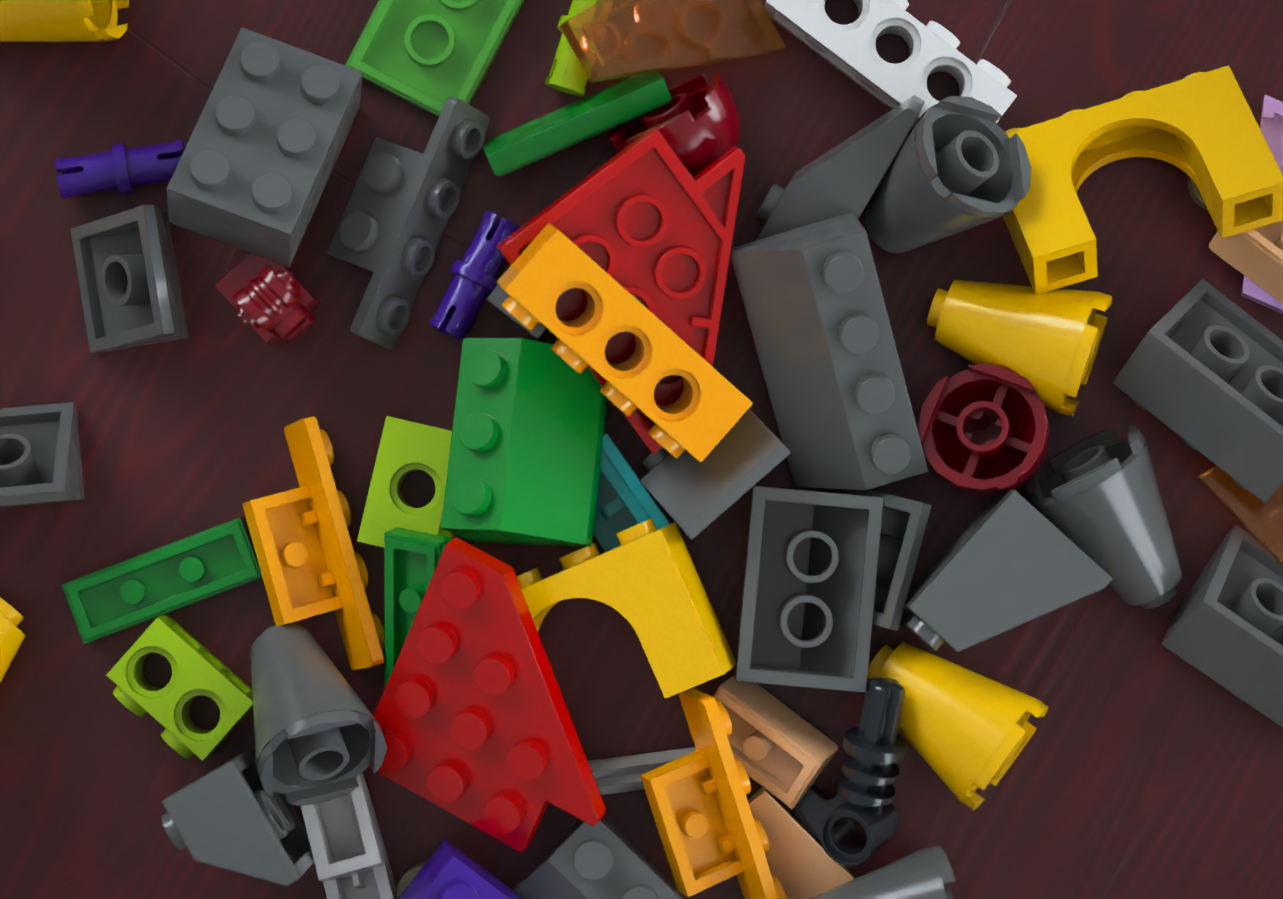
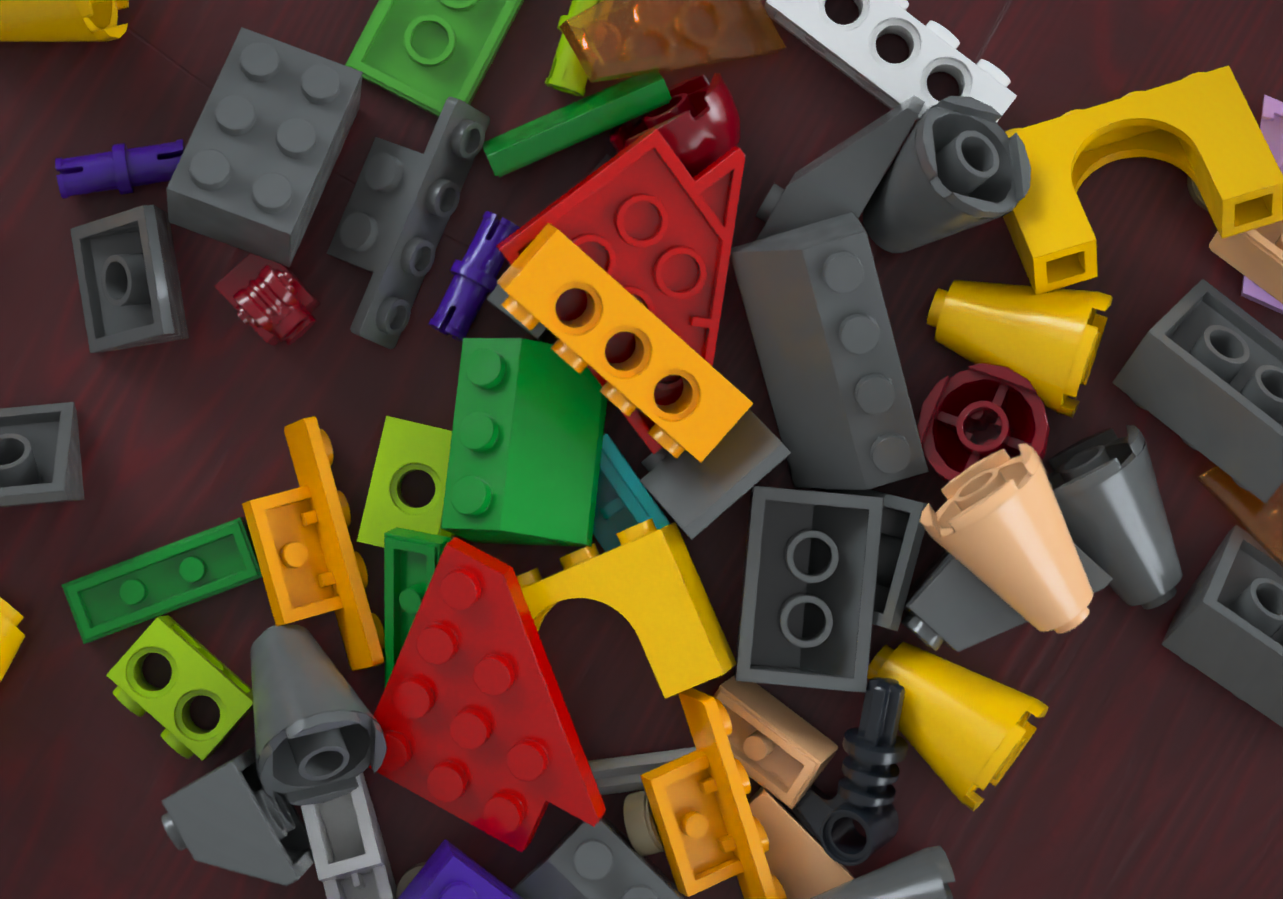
(641, 824): none -> dark tan tile
(1014, 538): none -> light nougat cone

